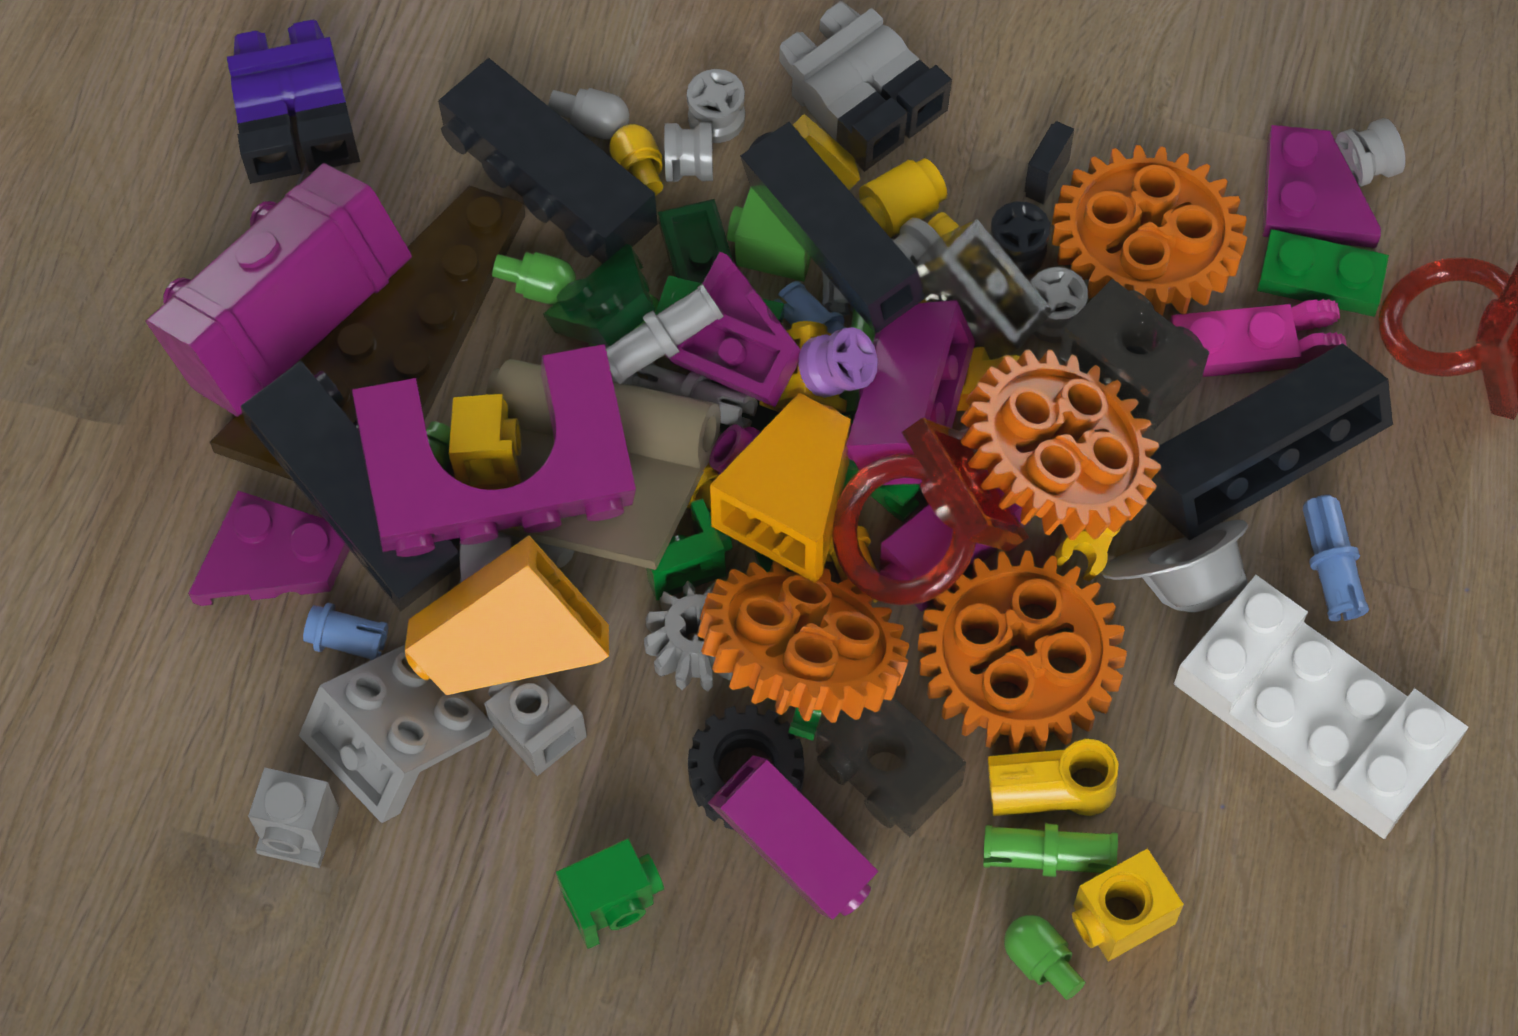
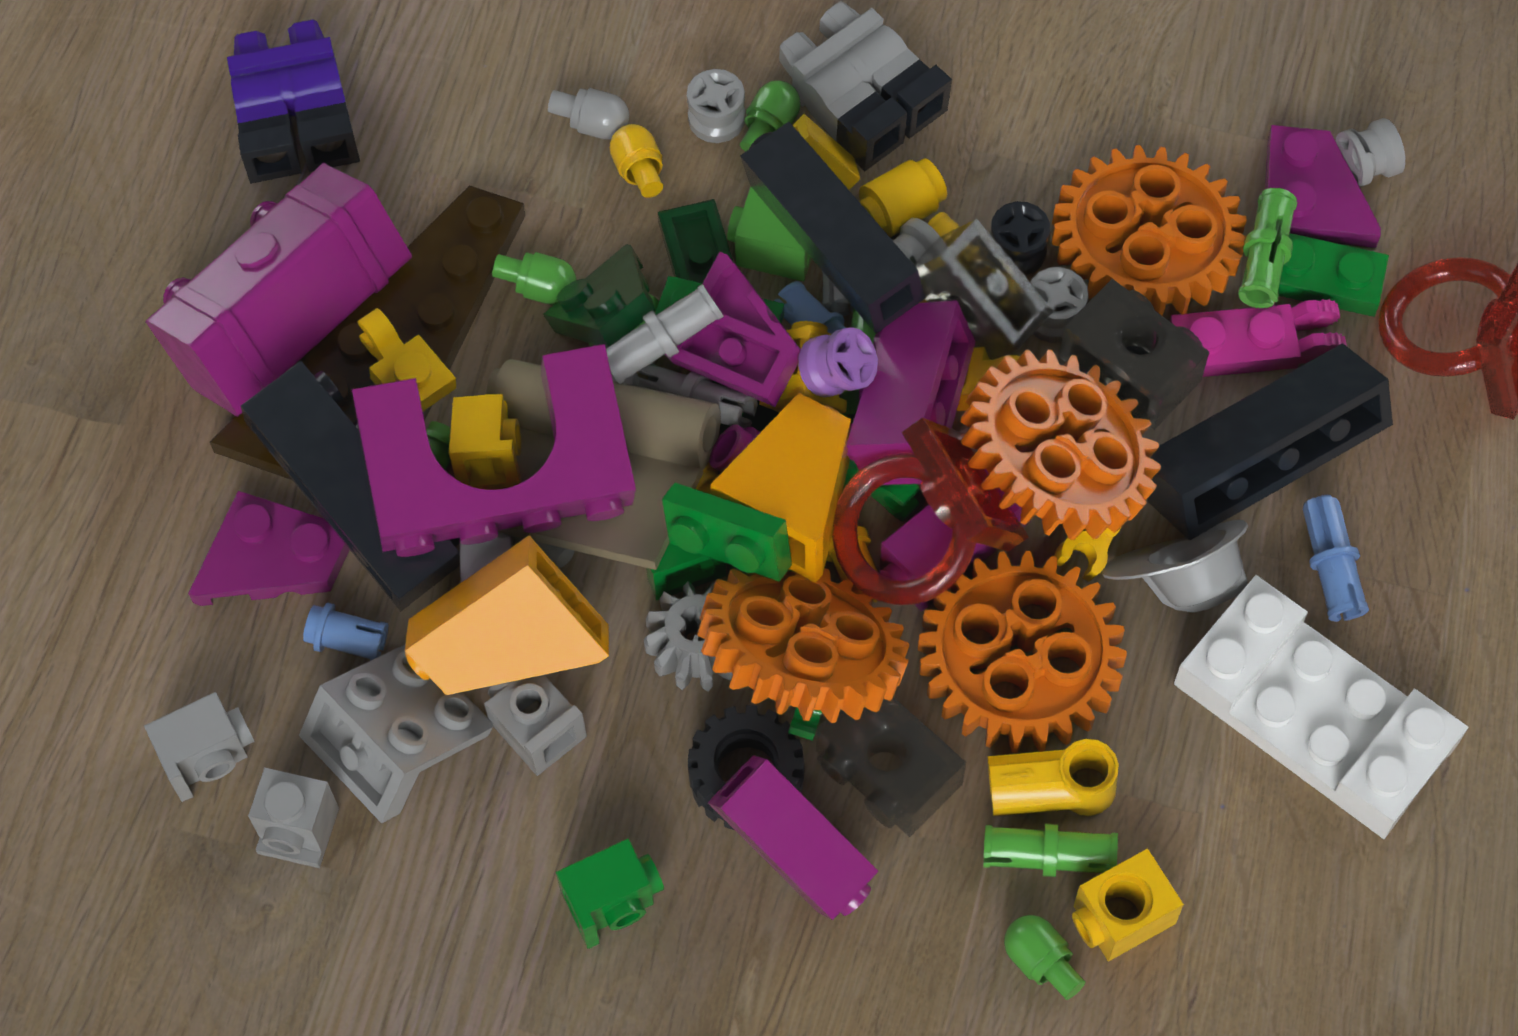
(199, 742): none -> light grey brick
(404, 361): none -> yellow plate
(547, 162): black brick -> none
(688, 152): light grey wheel -> none
(727, 532): none -> green plate
(770, 109): none -> bright green cylinder
(1048, 162): black tile -> none
(1267, 248): none -> bright green pin

